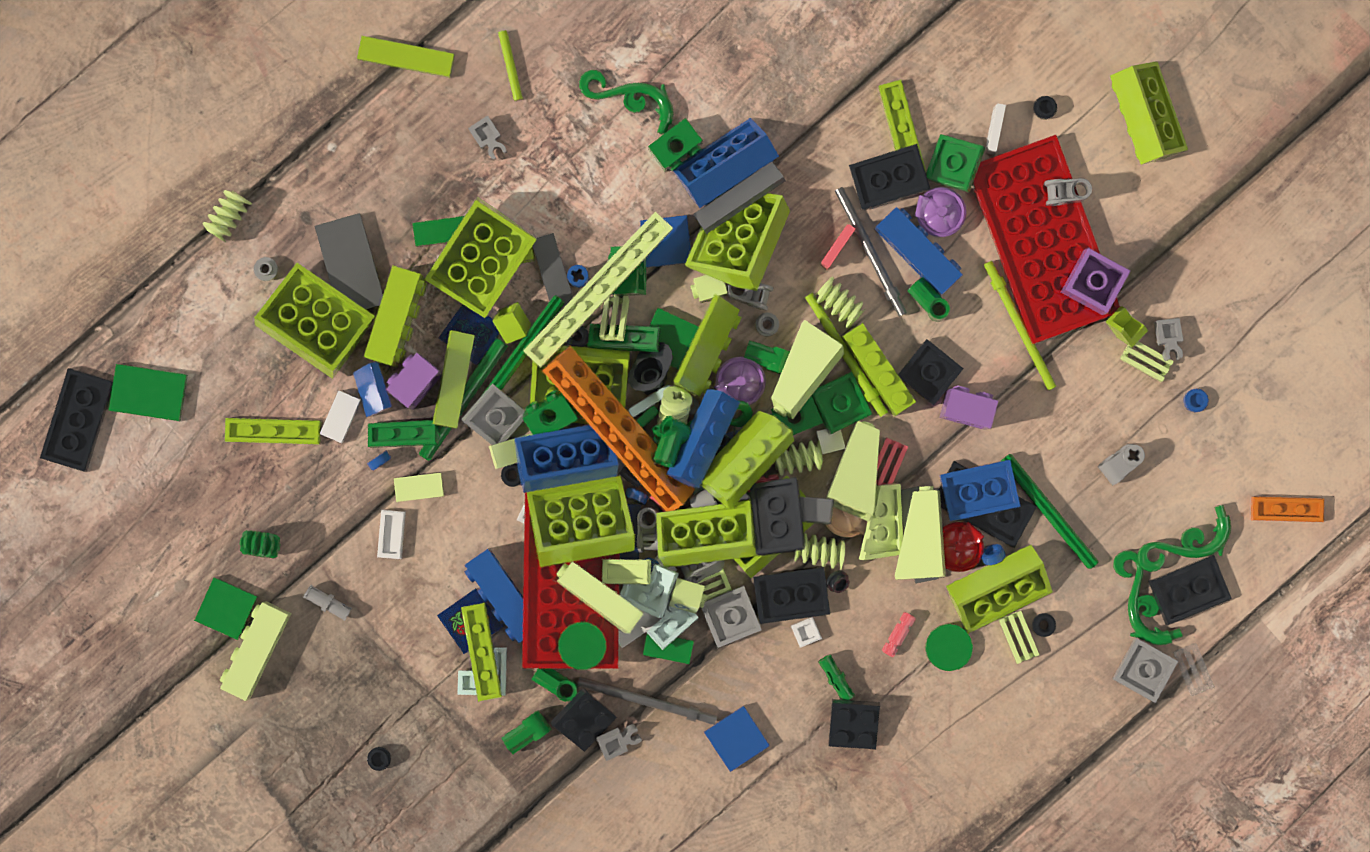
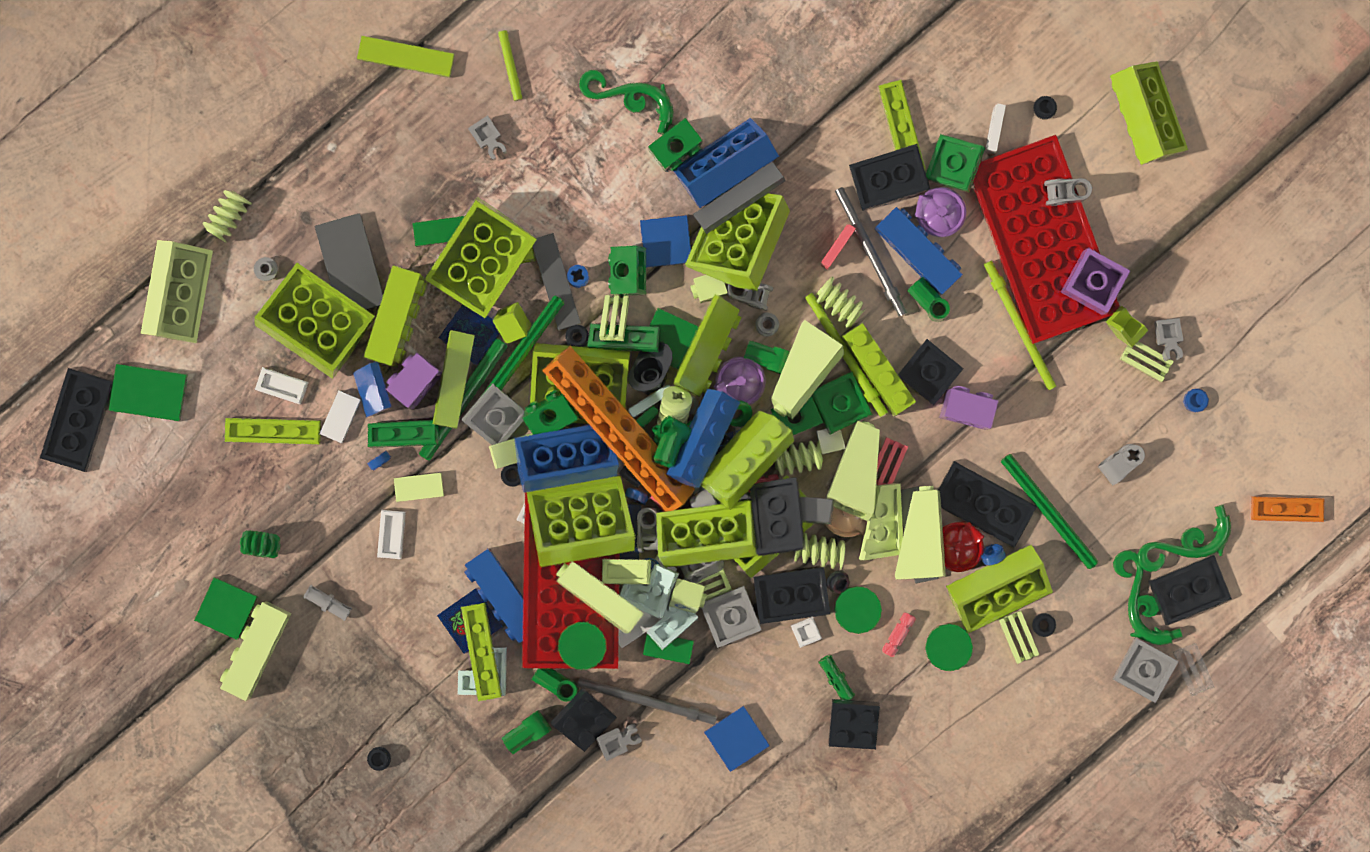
(176, 291): none -> yellowish green slope
(281, 386): none -> white tile
(598, 289): yellowish green plate -> none
(858, 610): none -> green tile
(979, 490): blue plate -> none

